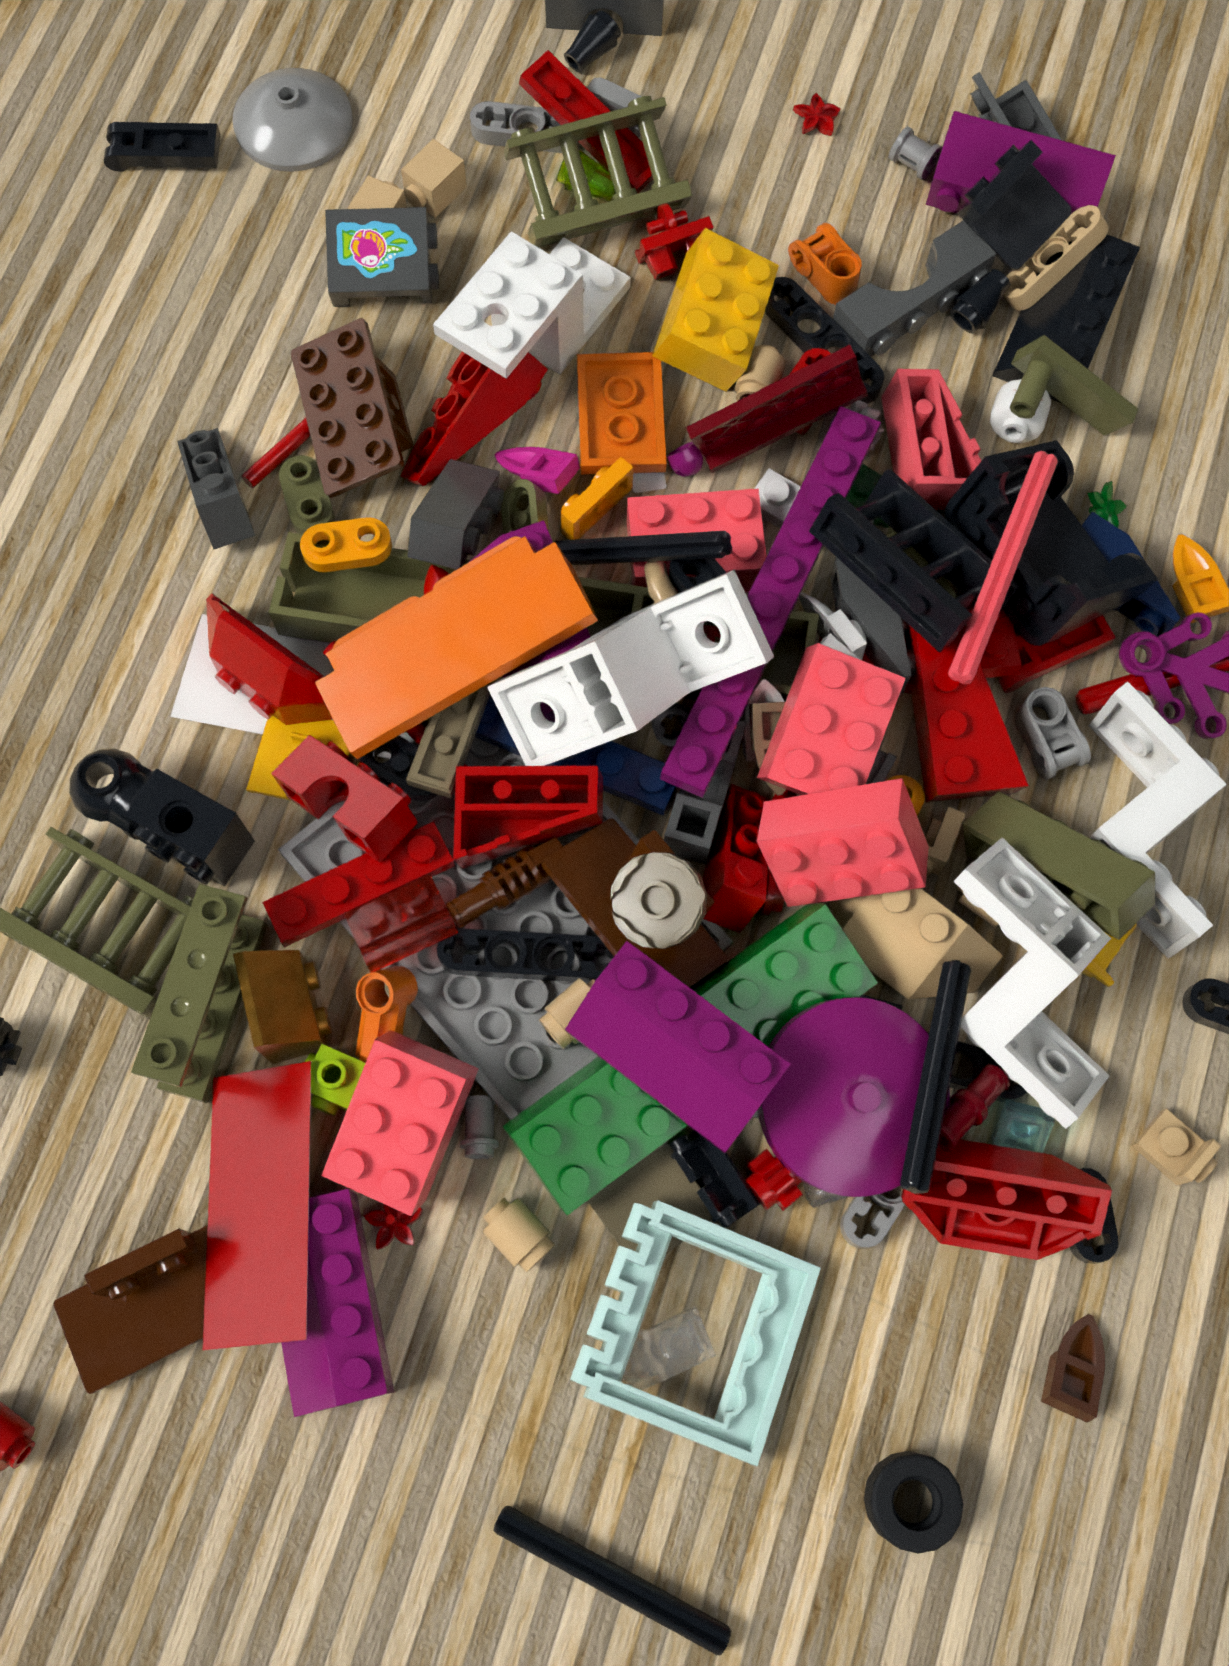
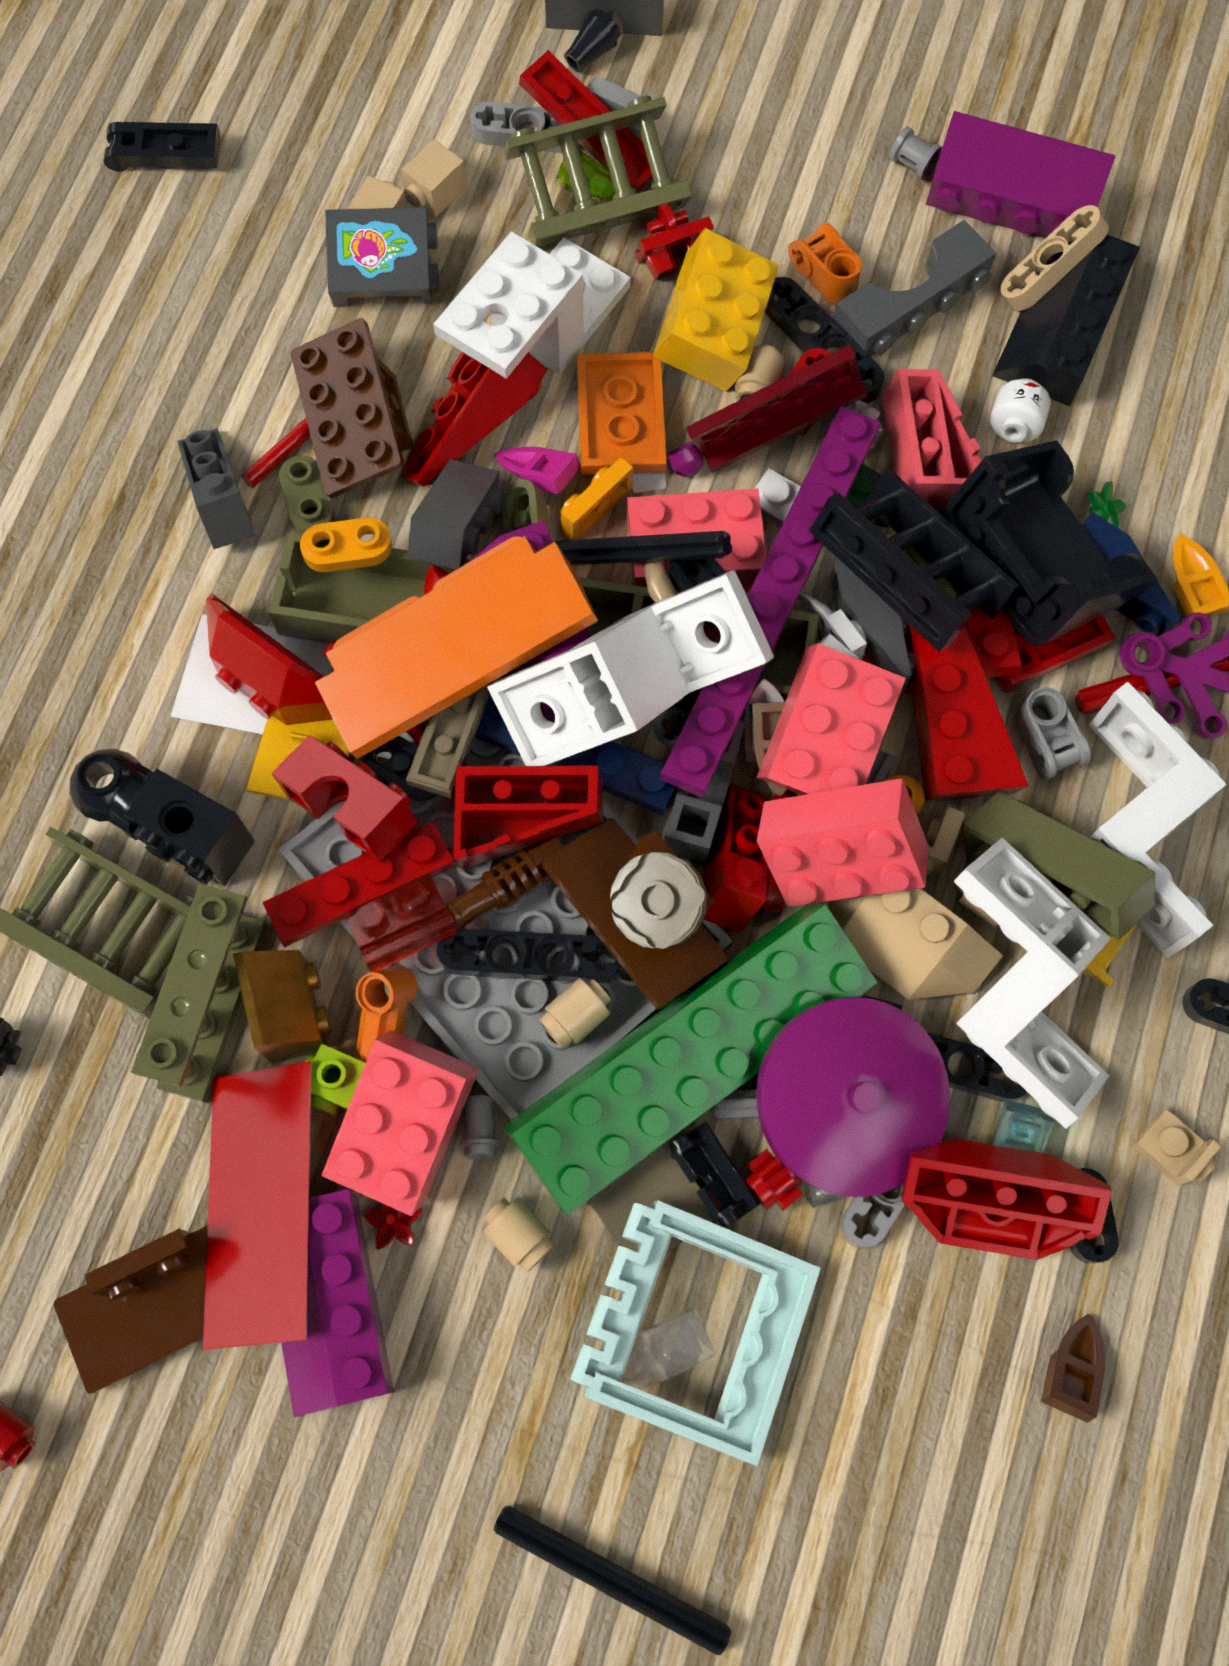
(292, 119): light grey dish -> none
(676, 1046): magenta slope -> none
(817, 115): red plant -> none
(935, 1078): black axle -> none
(946, 1505): black tyre -> none
(971, 1105): dark red pin -> none
(978, 303): black cone -> none
(1002, 568): coral axle -> none
(1014, 108): dark grey bracket -> none
(1015, 207): black bracket -> none
(1070, 382): olive piece -> none

